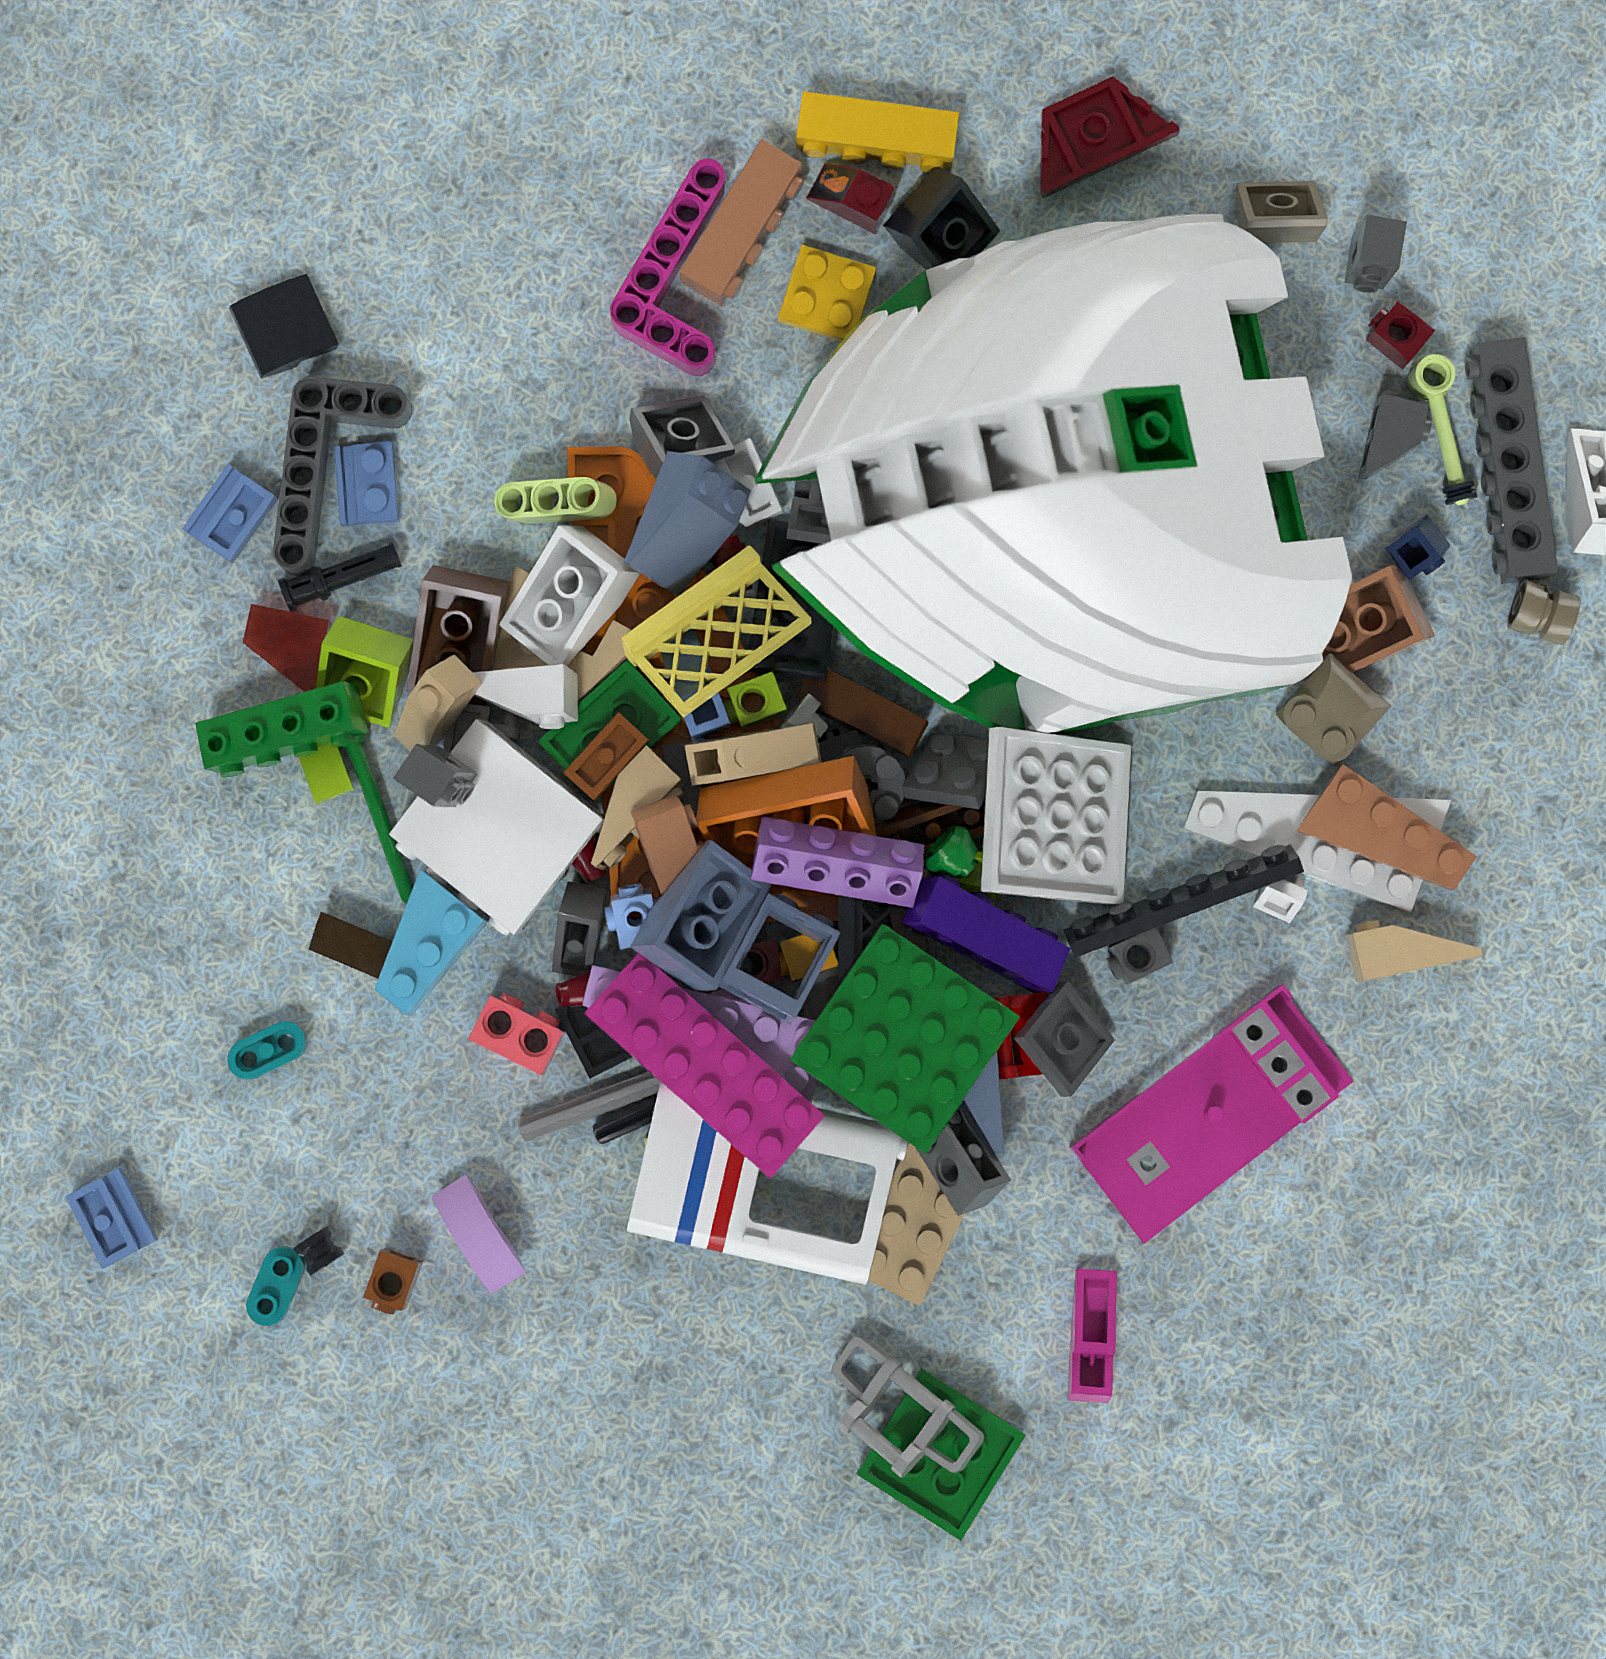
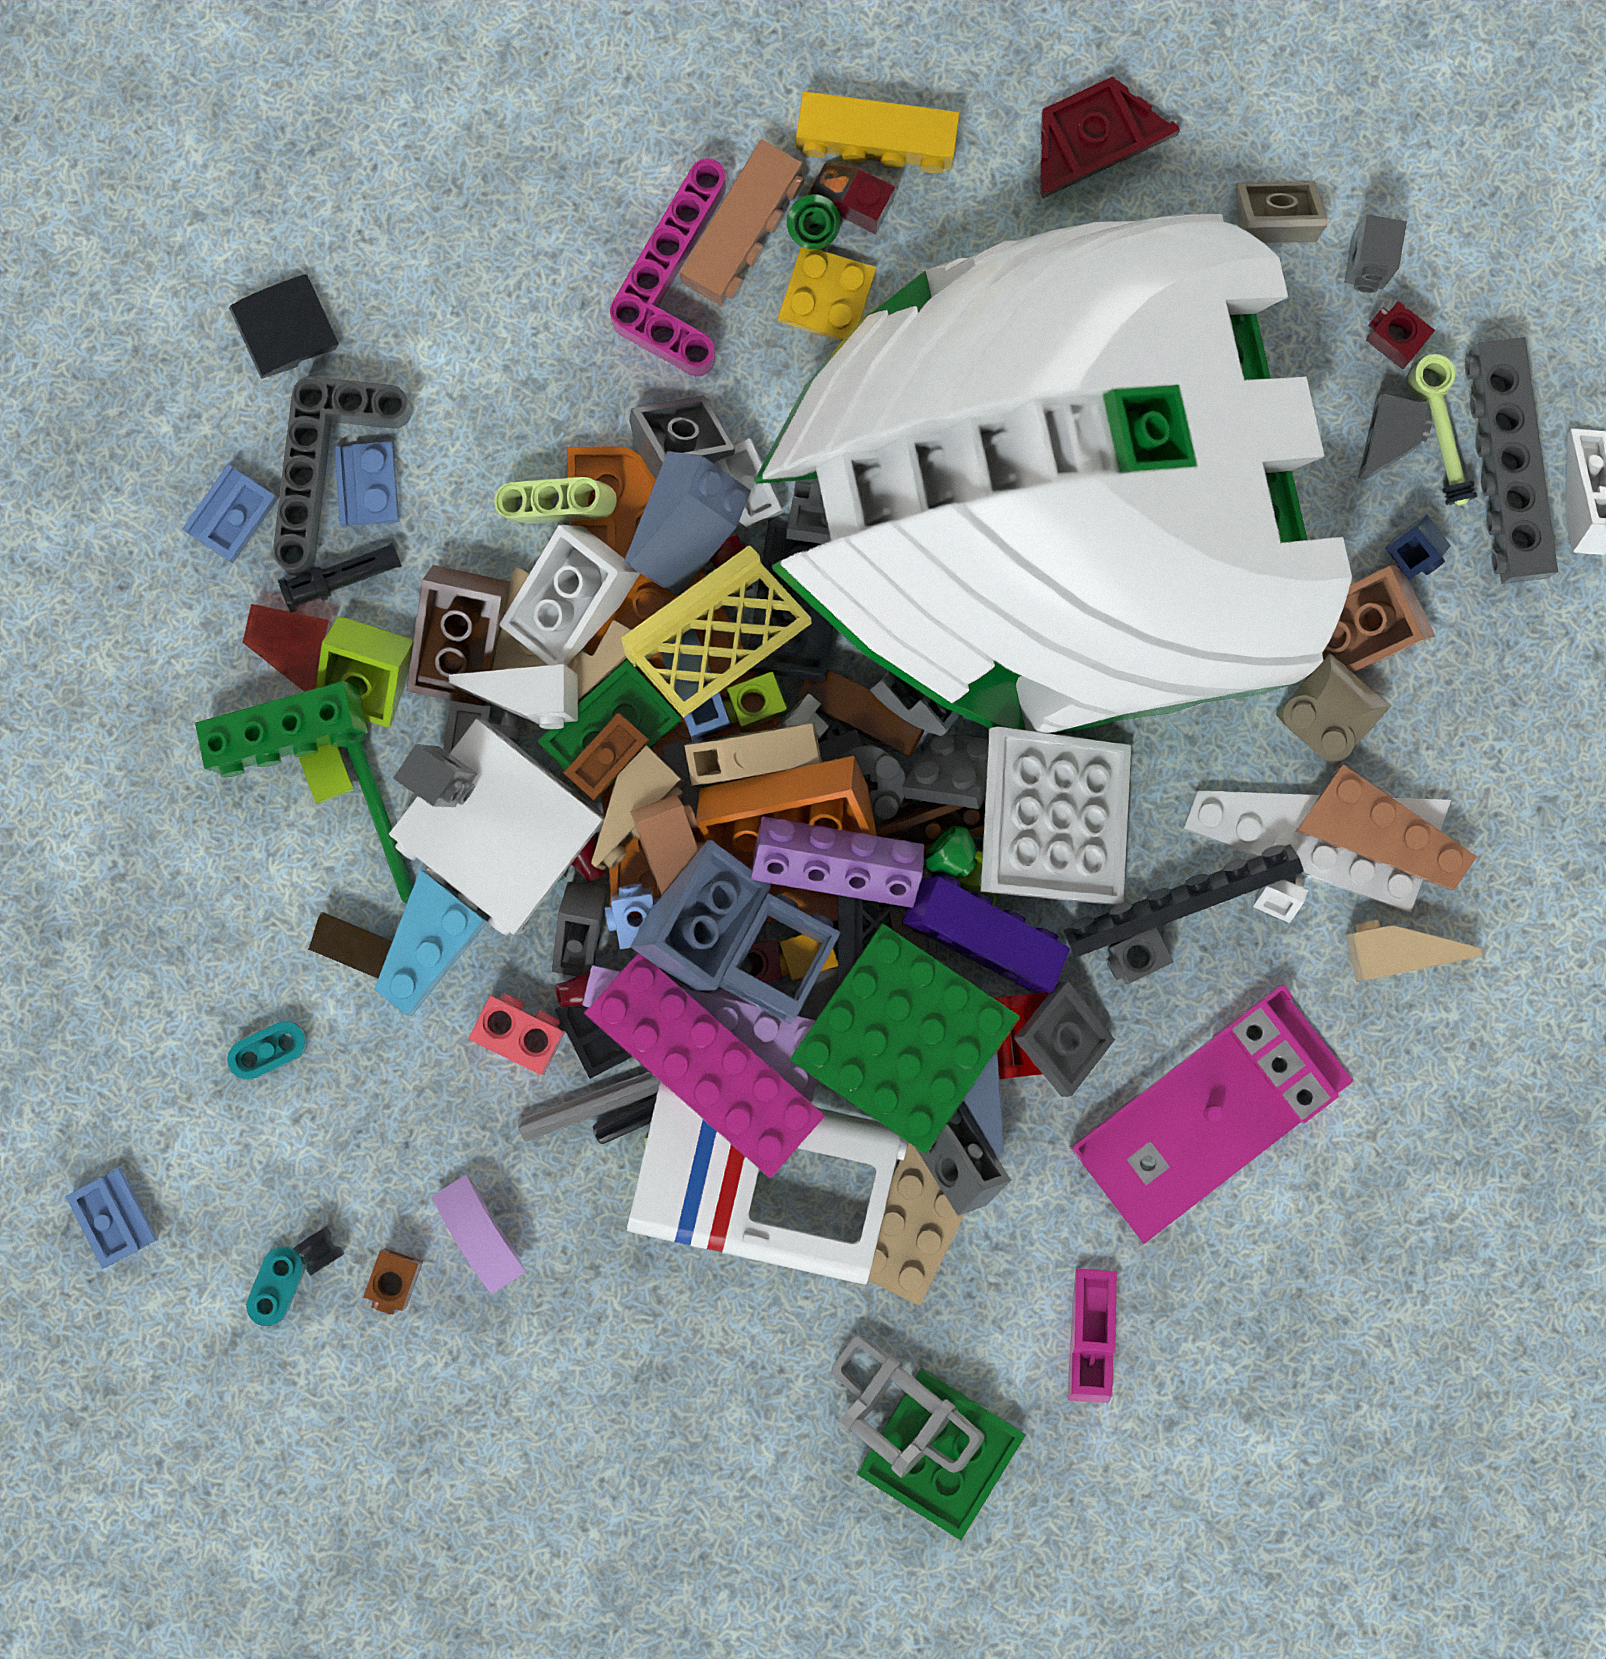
(436, 703): tan slope -> none
(824, 215): none -> green cone
(913, 705): none -> dark grey slope
(941, 221): black slope -> none
(1544, 612): dark tan wheel -> none

